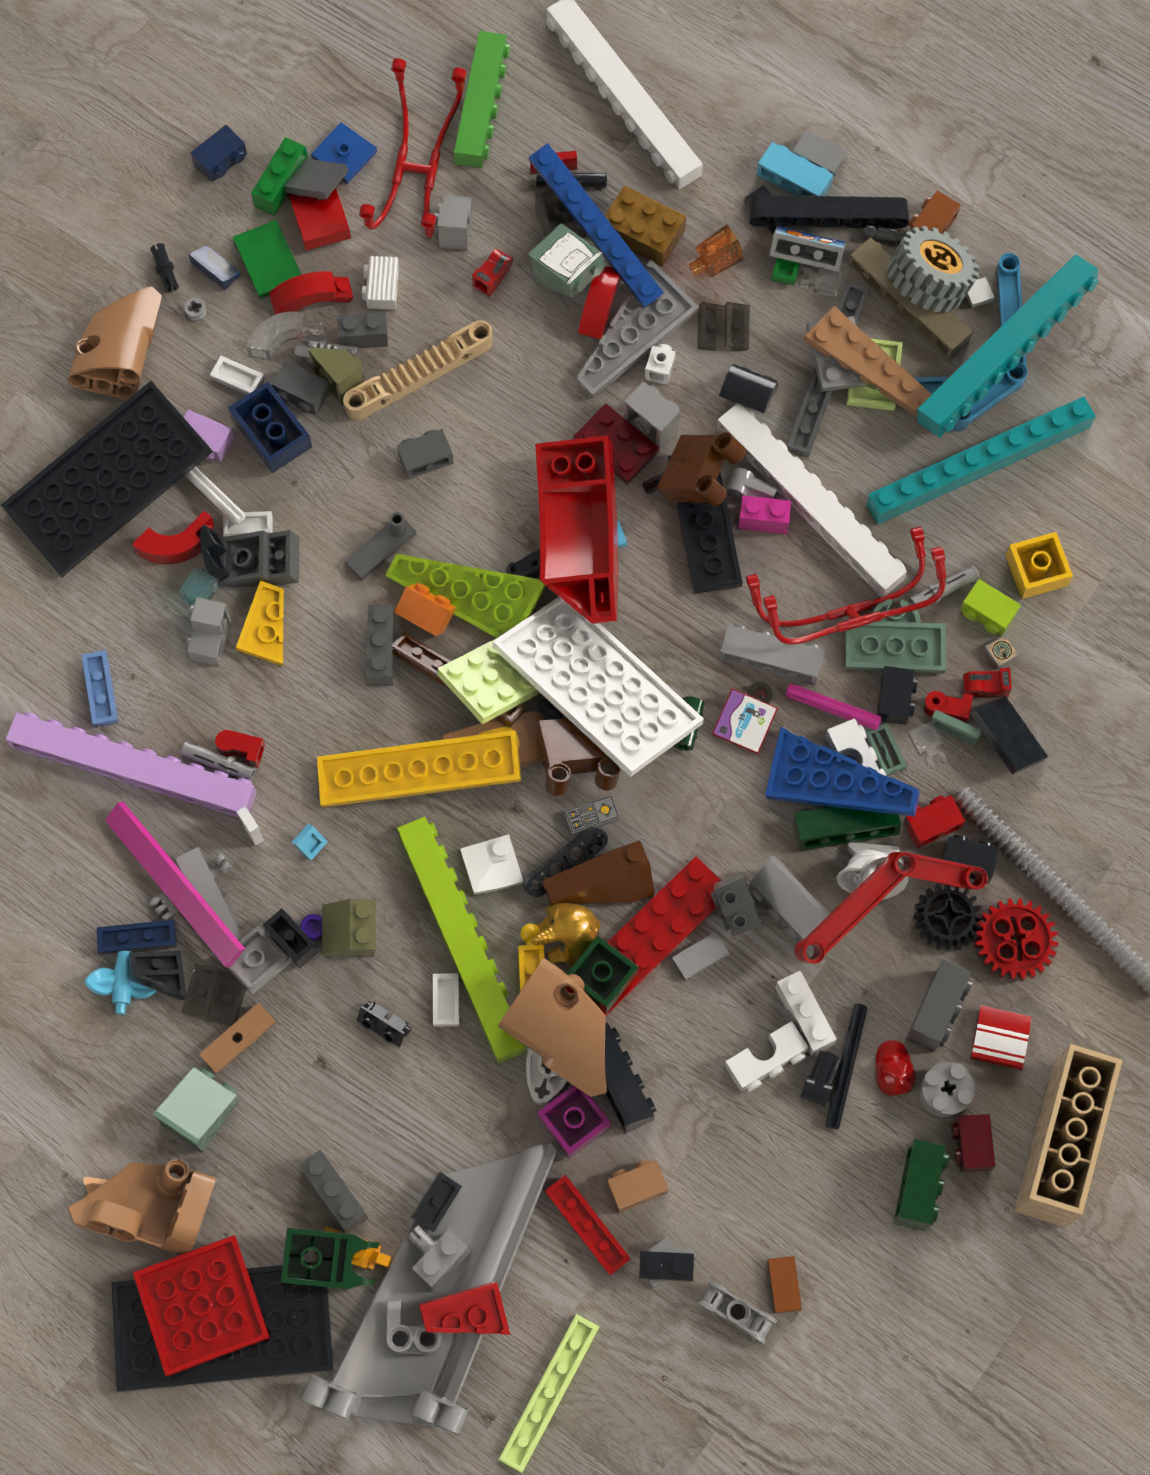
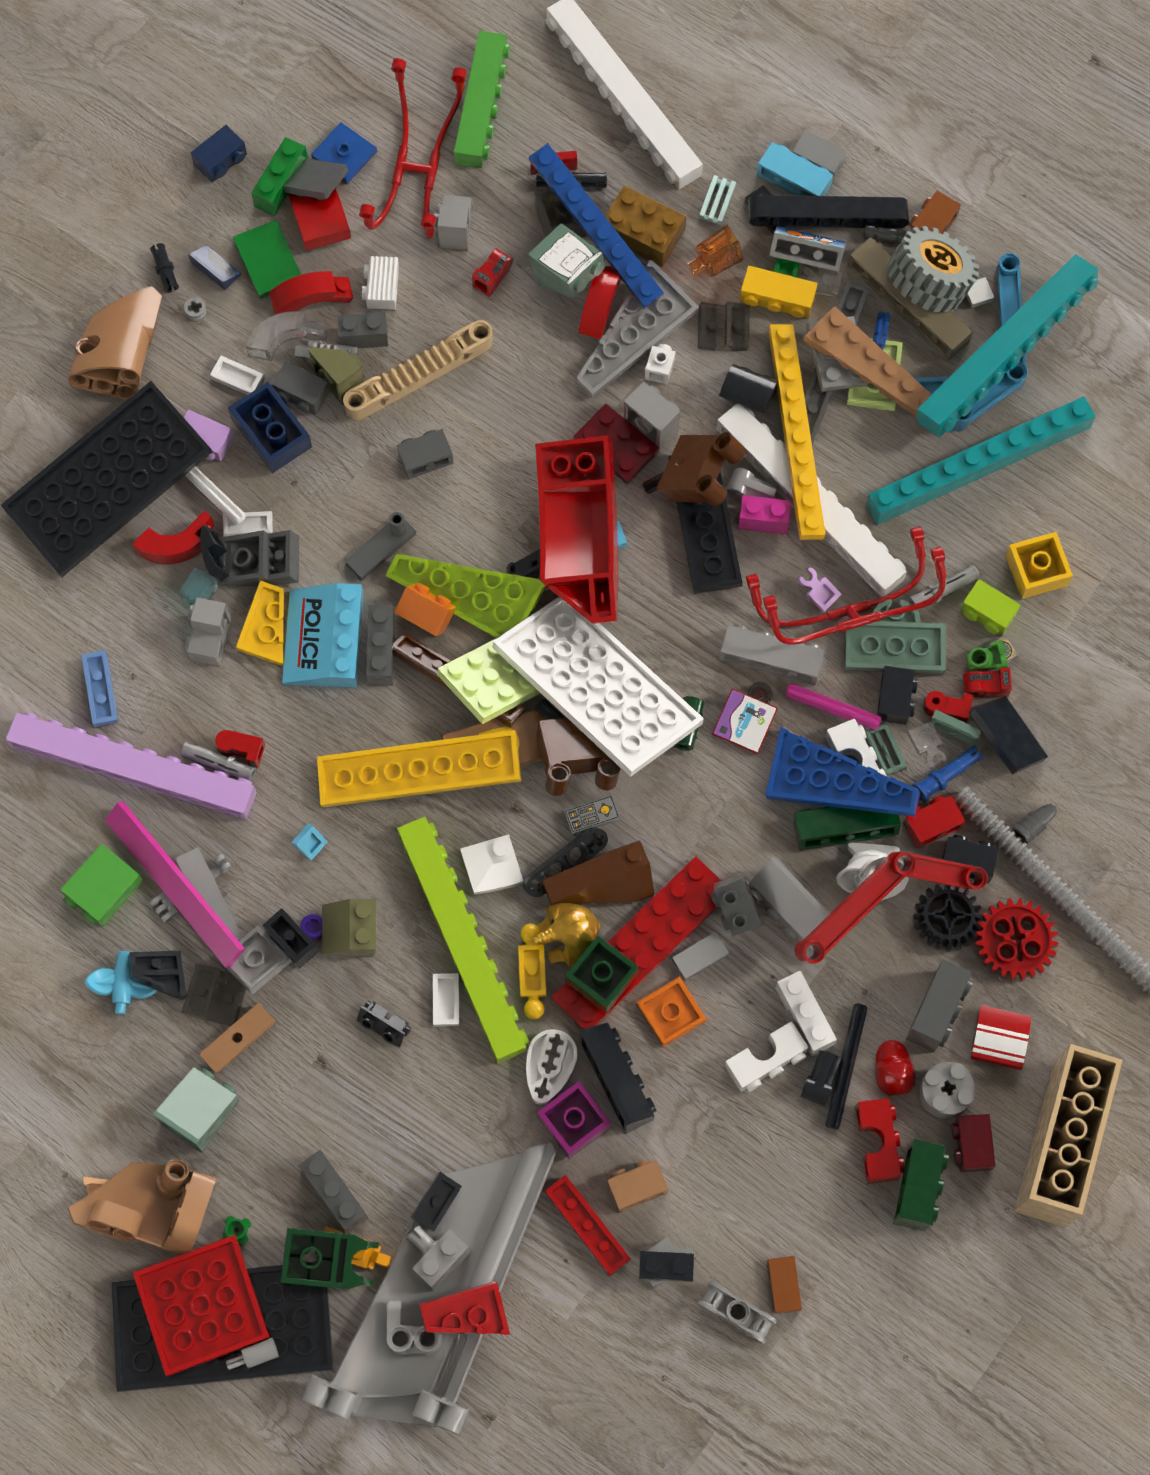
(101, 886): none -> bright green brick
(136, 937): dark blue plate -> none
(243, 1225): none -> green plate
(250, 826): white tile -> none
(255, 1354): none -> light grey piece
(324, 636): none -> medium azure slope
(548, 1393): yellowish green tile -> none
(561, 1027): medium nougat panel -> none
(671, 1011): none -> orange tile
(723, 184): none -> light aqua tile
(778, 292): none -> yellow brick
(796, 432): none -> yellow plate
(821, 591): none -> lavender plate
(879, 1118): none -> red arch
(881, 329): none -> blue axle
(938, 779): none -> blue pin
(994, 656): none -> bright green plate
(1034, 823): none -> dark grey hinge

